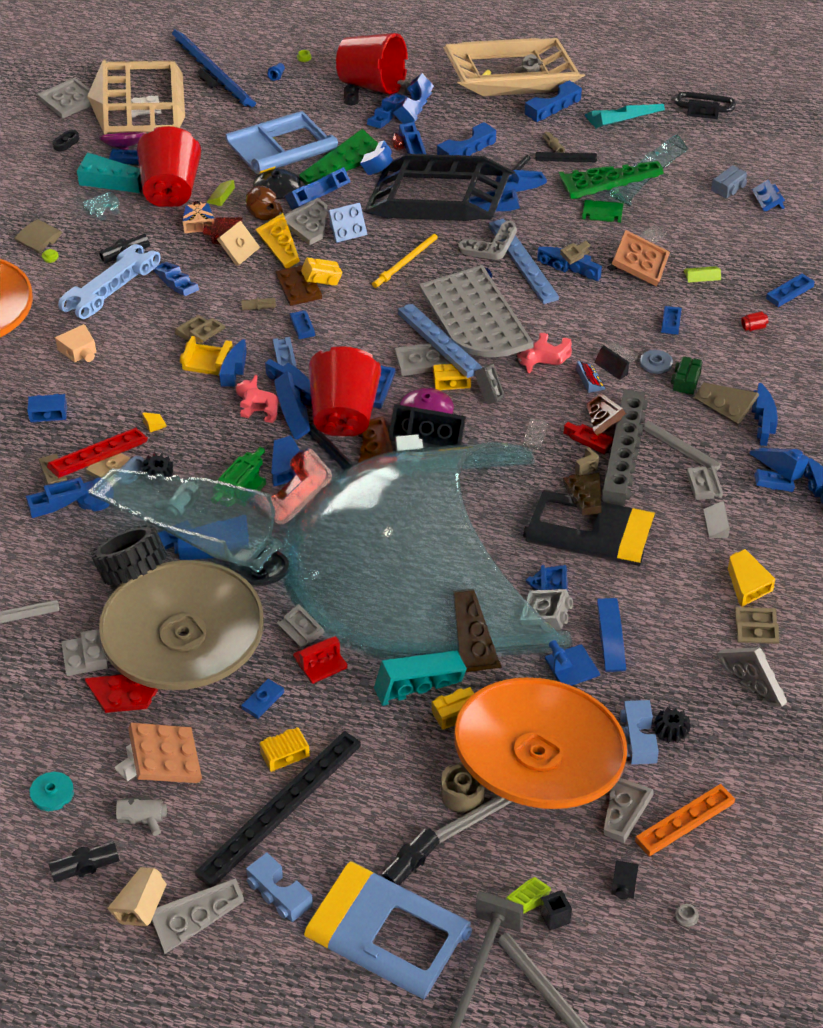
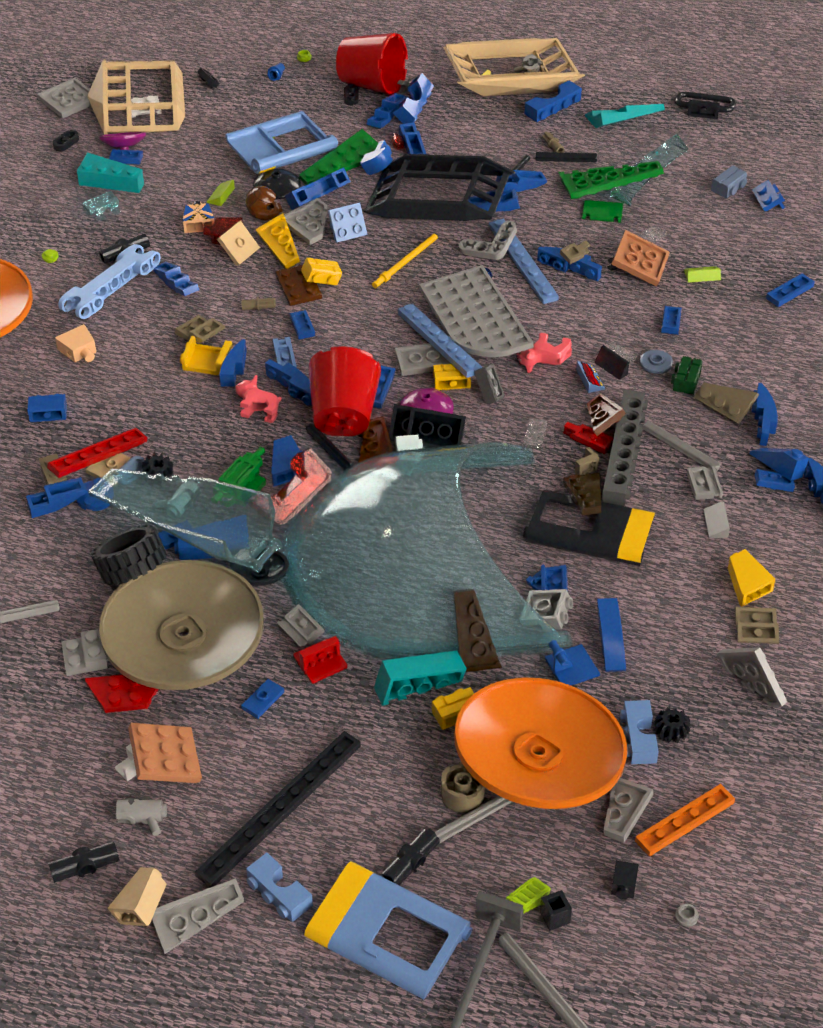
(38, 235): dark tan slope -> none
(51, 799): teal plate -> none
(153, 421): yellow slope -> none
(168, 165): red cone -> none
(209, 65): blue plate -> none
(284, 749): yellow brick -> none
(291, 405): blue slope -> none
(482, 136): blue arch -> none
(754, 321): red brick -> none

